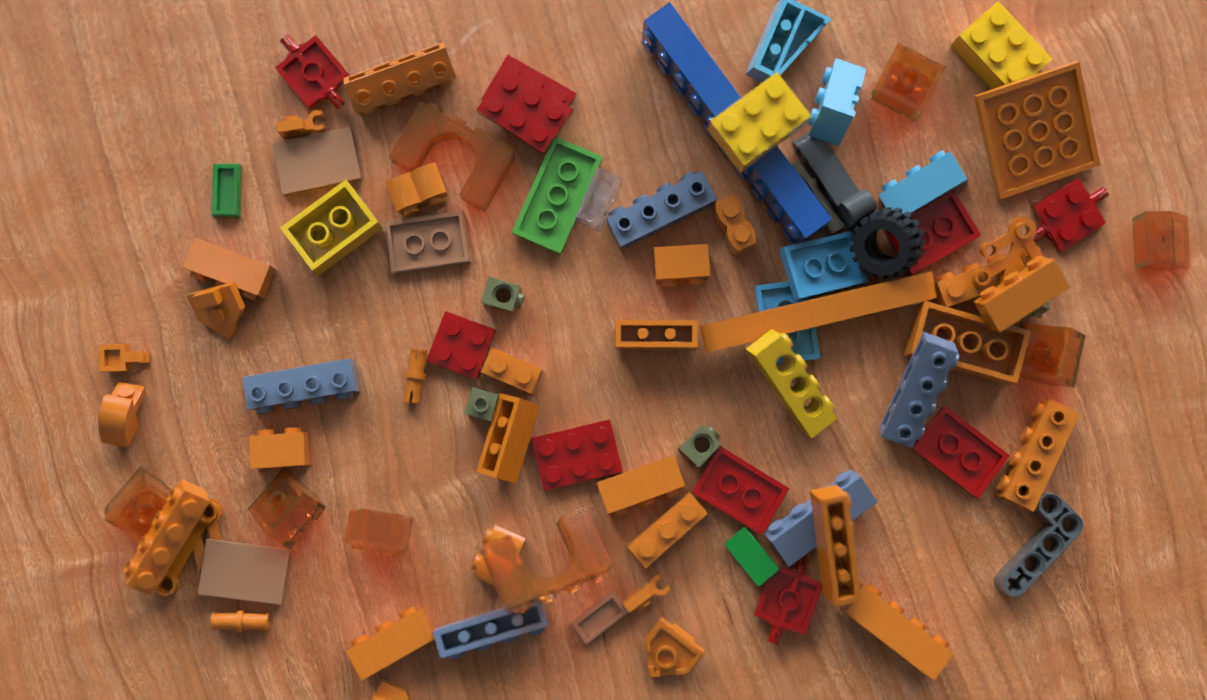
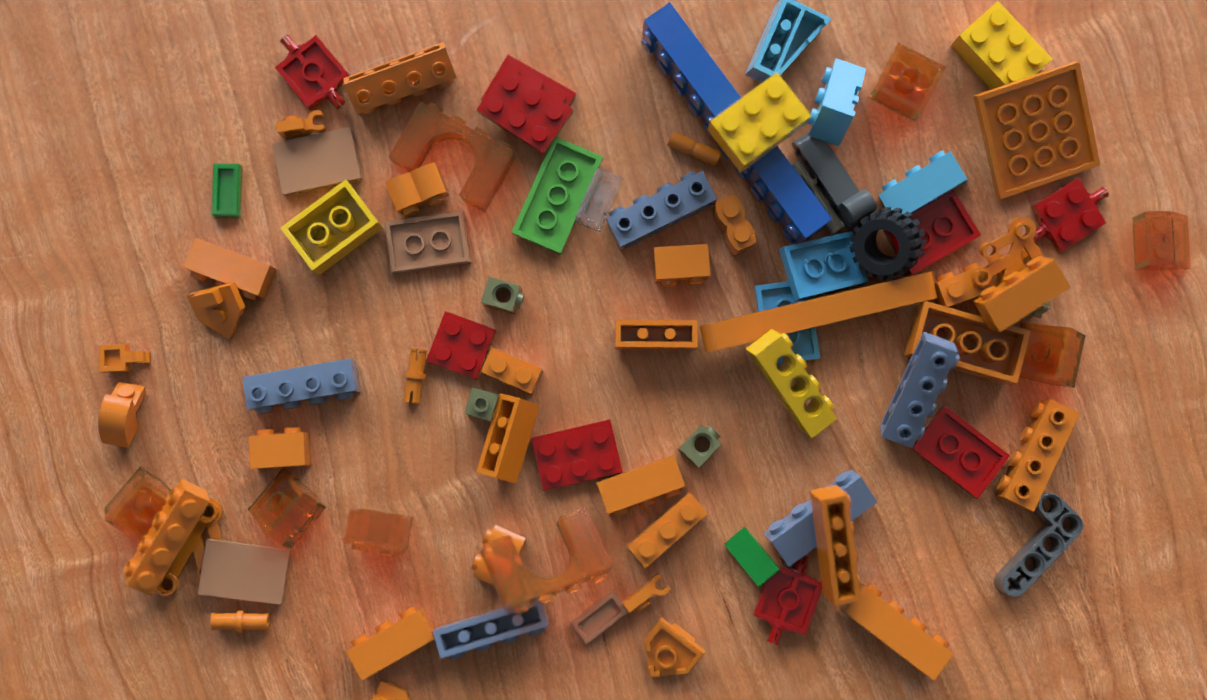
(691, 147): none -> orange piece
(740, 490): red plate -> none

